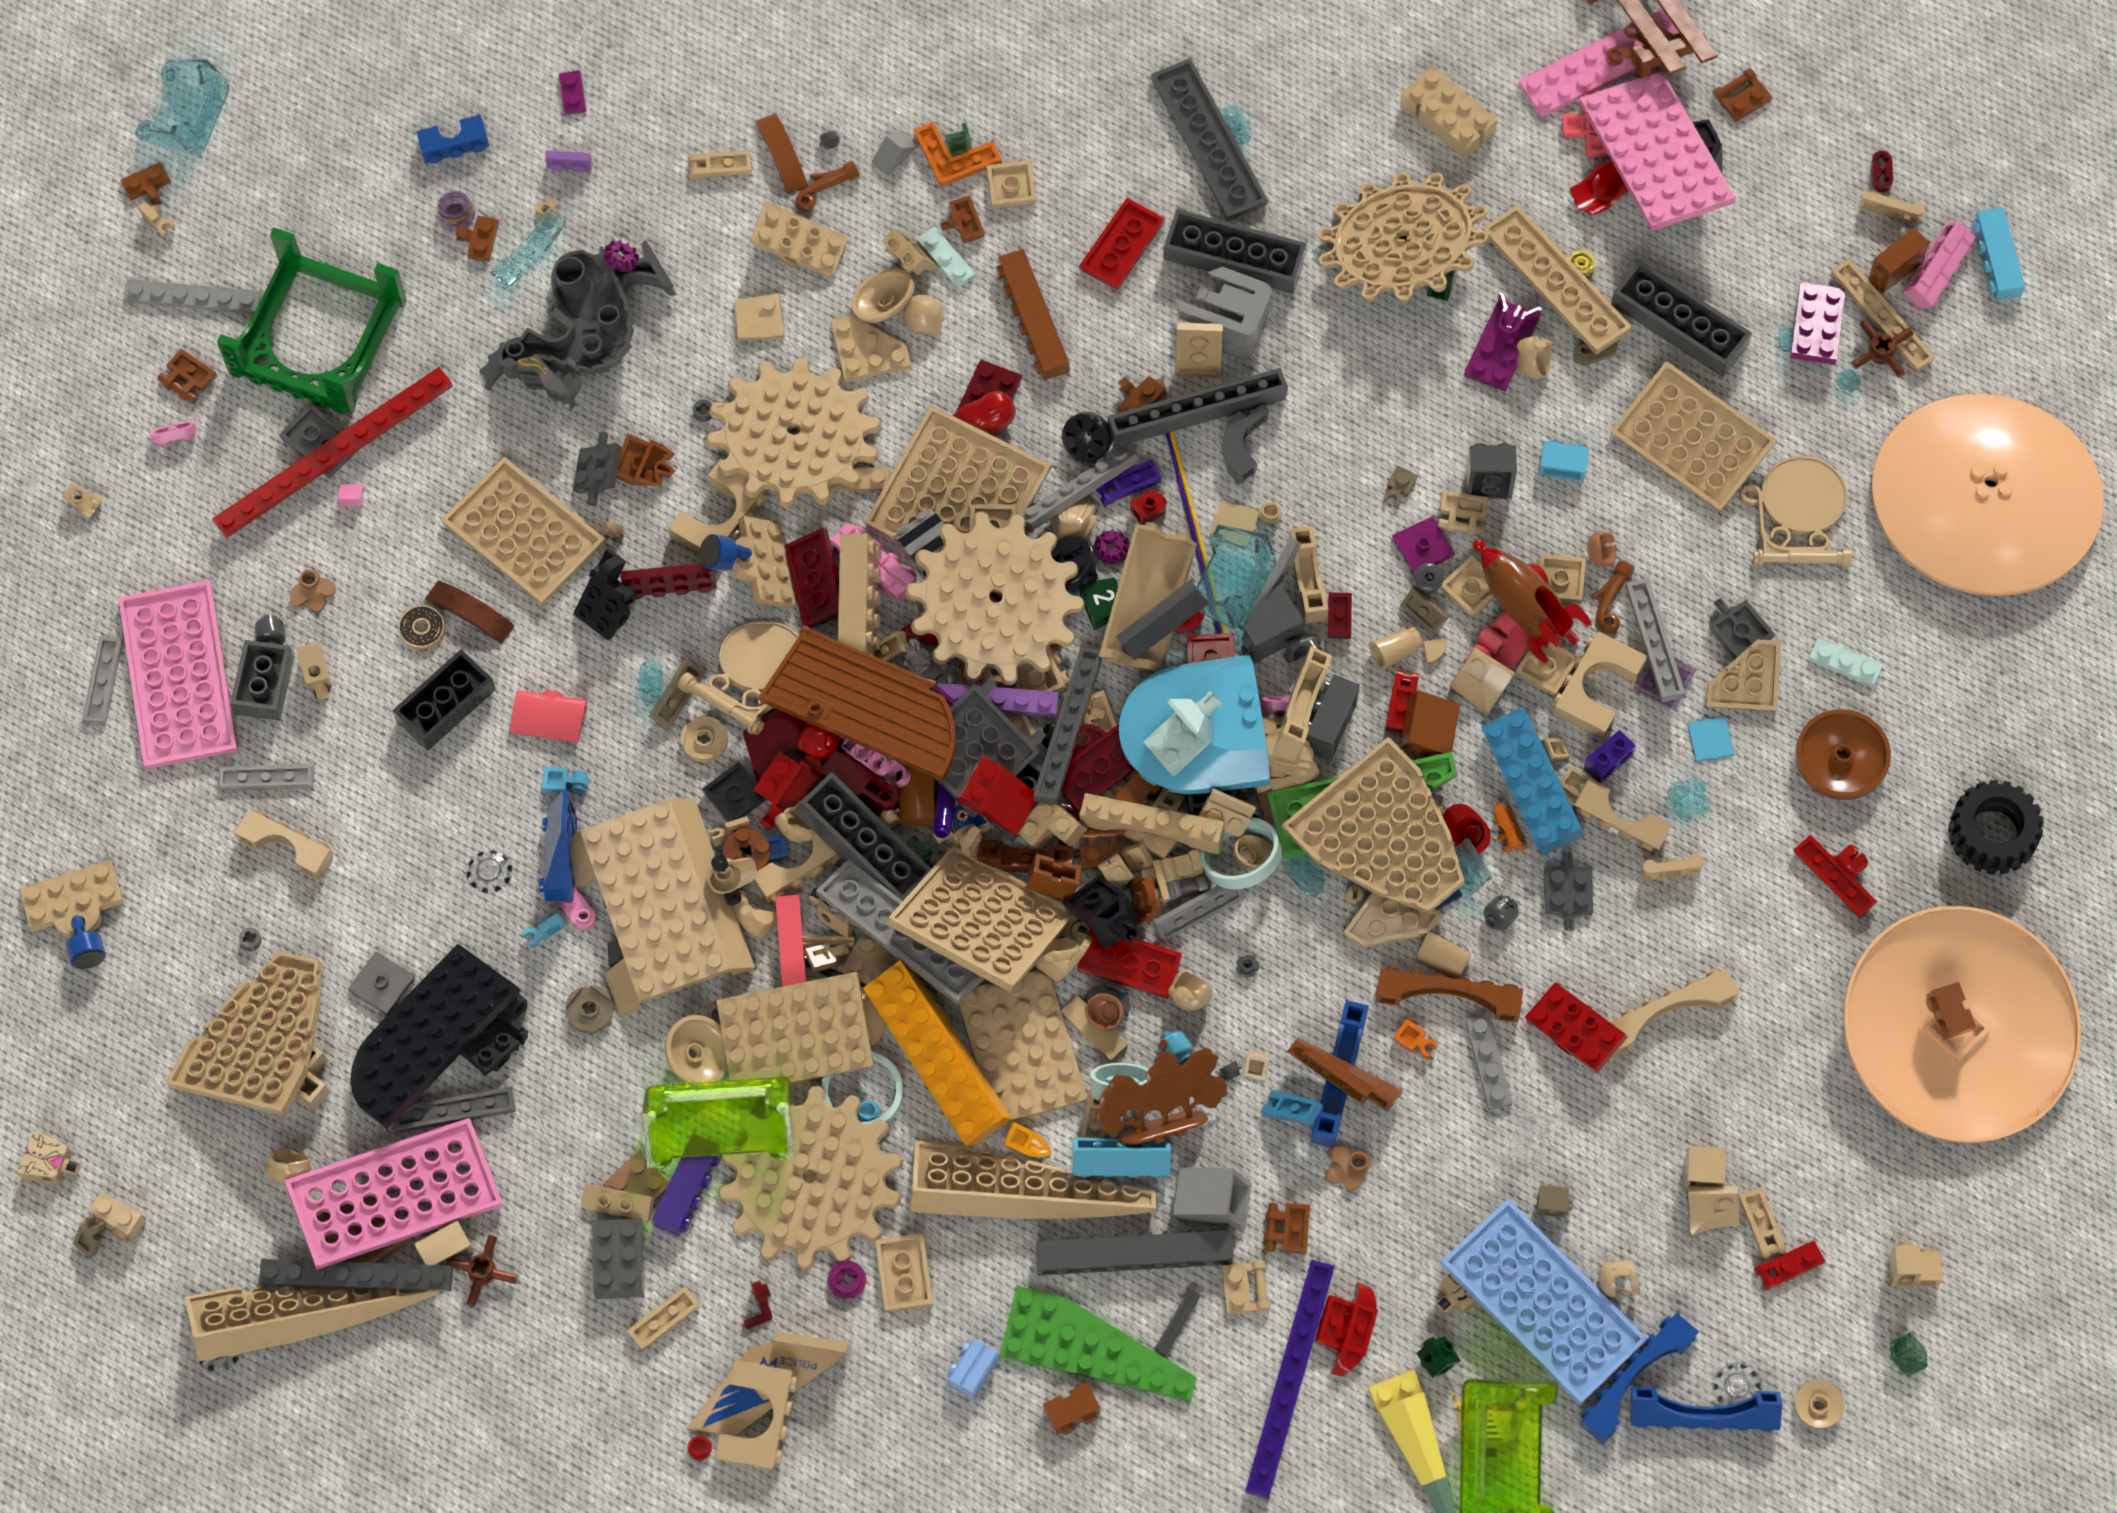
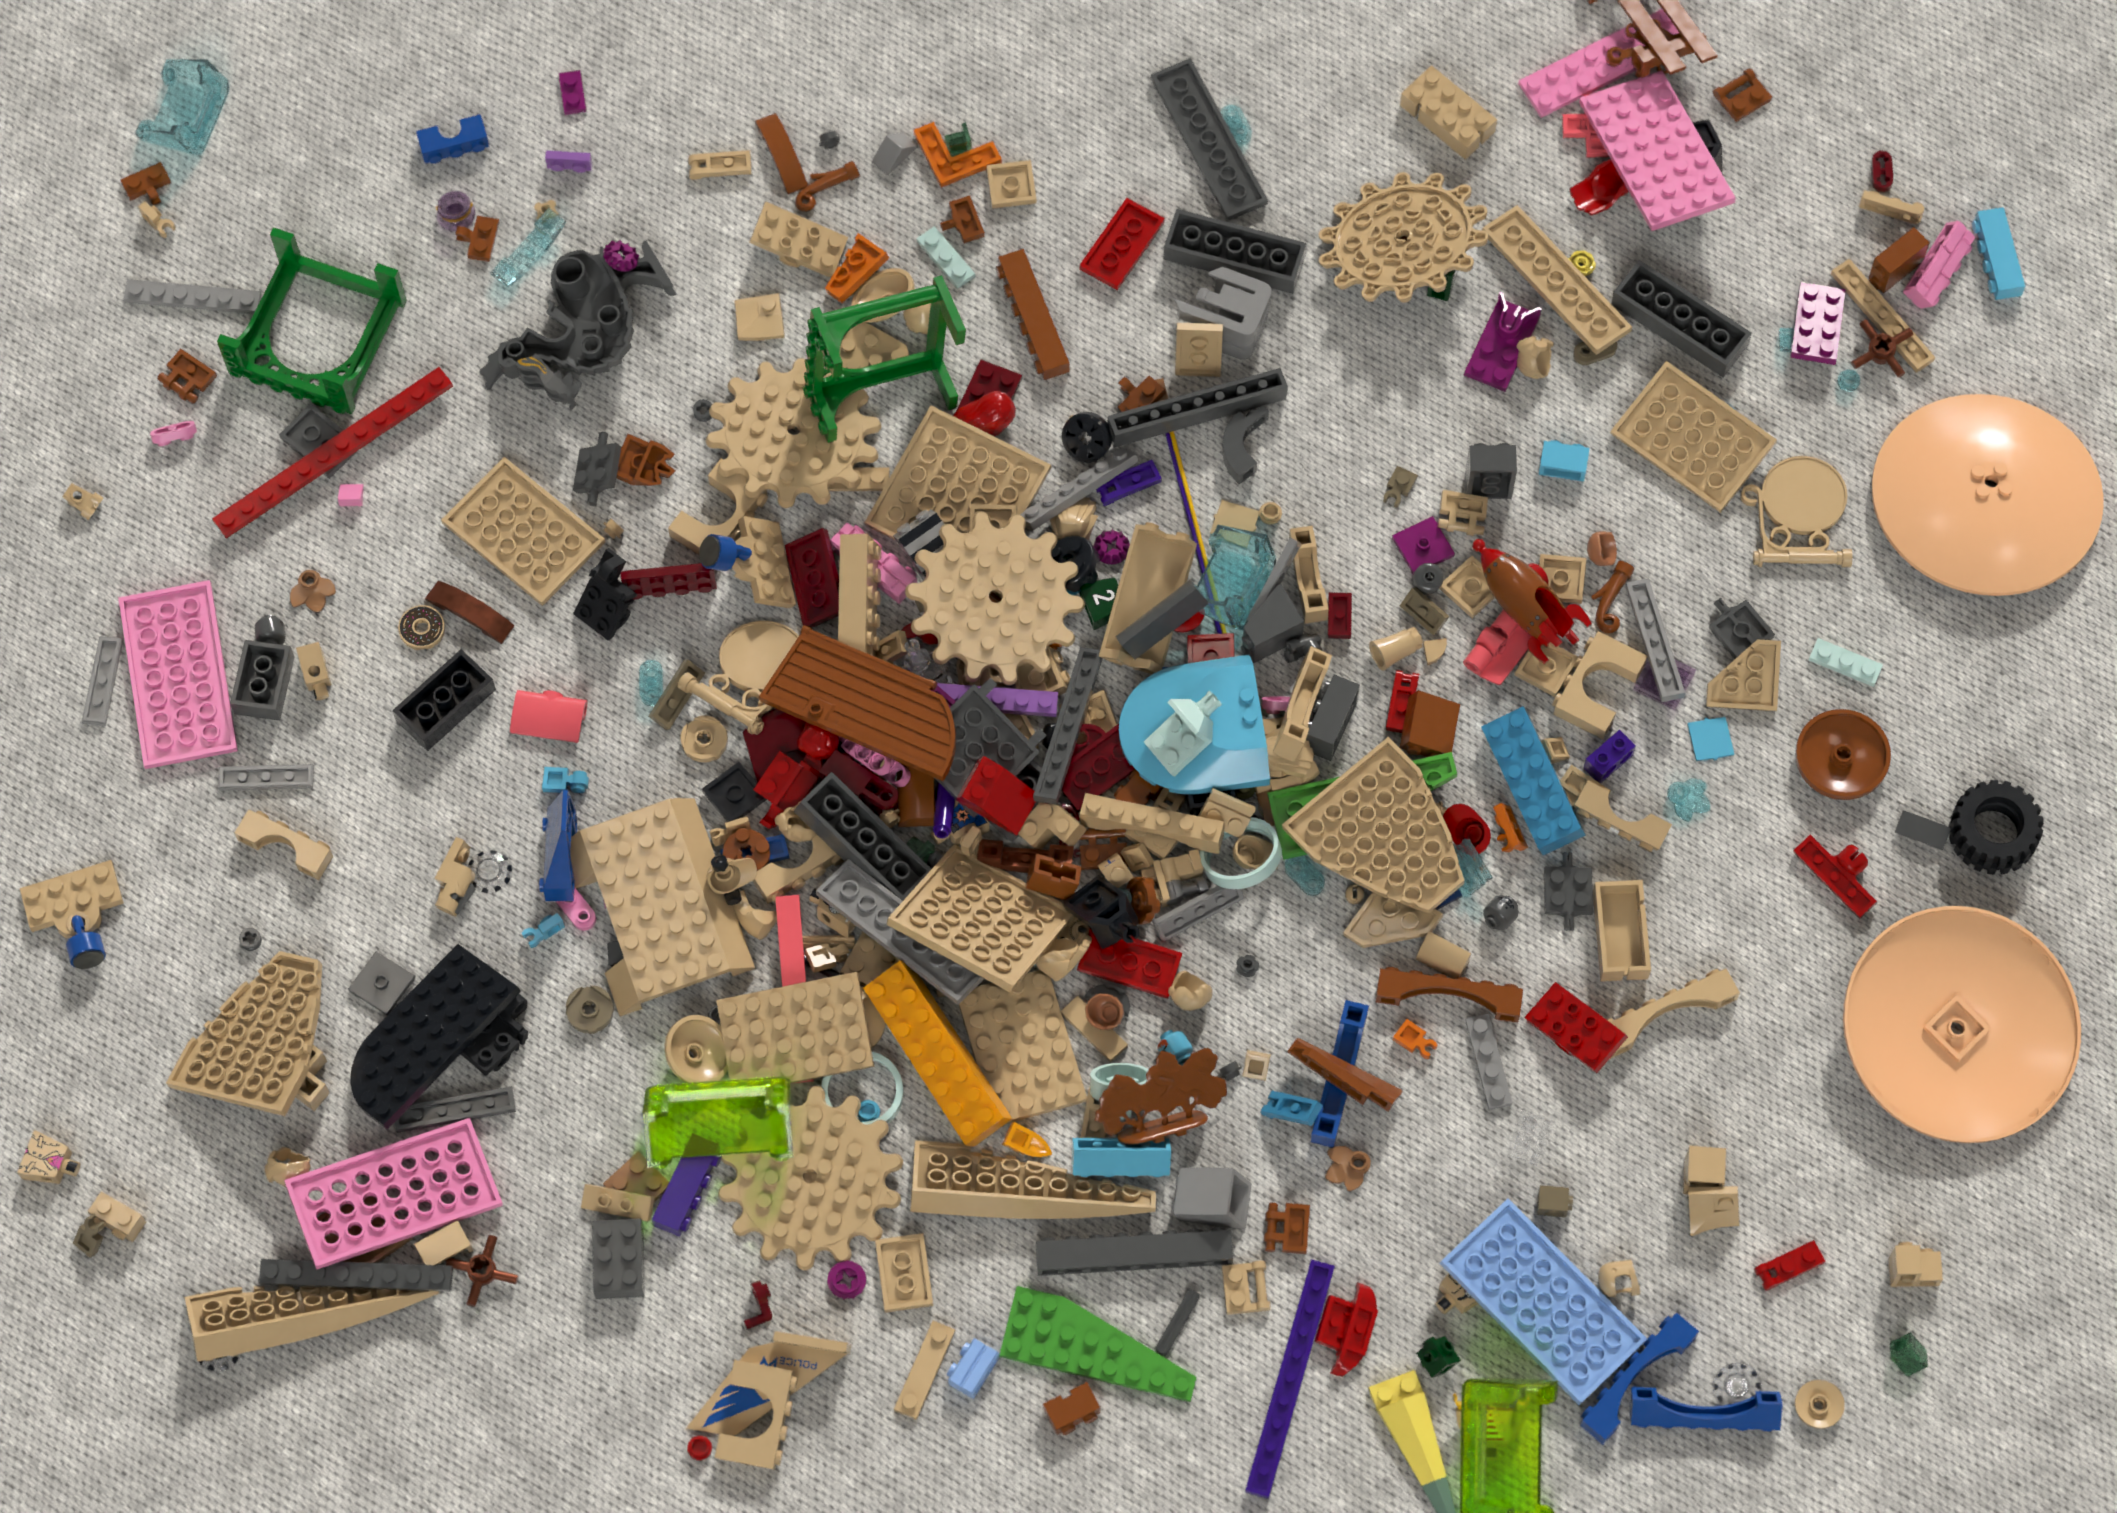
(455, 878): none -> tan plate
(663, 1318): tan plate -> none
(829, 329): none -> green arch
(858, 266): none -> orange wing
(910, 254): tan plate -> none
(924, 1370): none -> tan plate
(1148, 513): red brick -> none
(1481, 680): tan plate -> none
(1621, 930): none -> tan piece
(1672, 868): tan plate -> none
(1762, 1222): tan plate -> none
(1922, 830): none -> dark grey slope
(1949, 1011): dark orange brick -> none

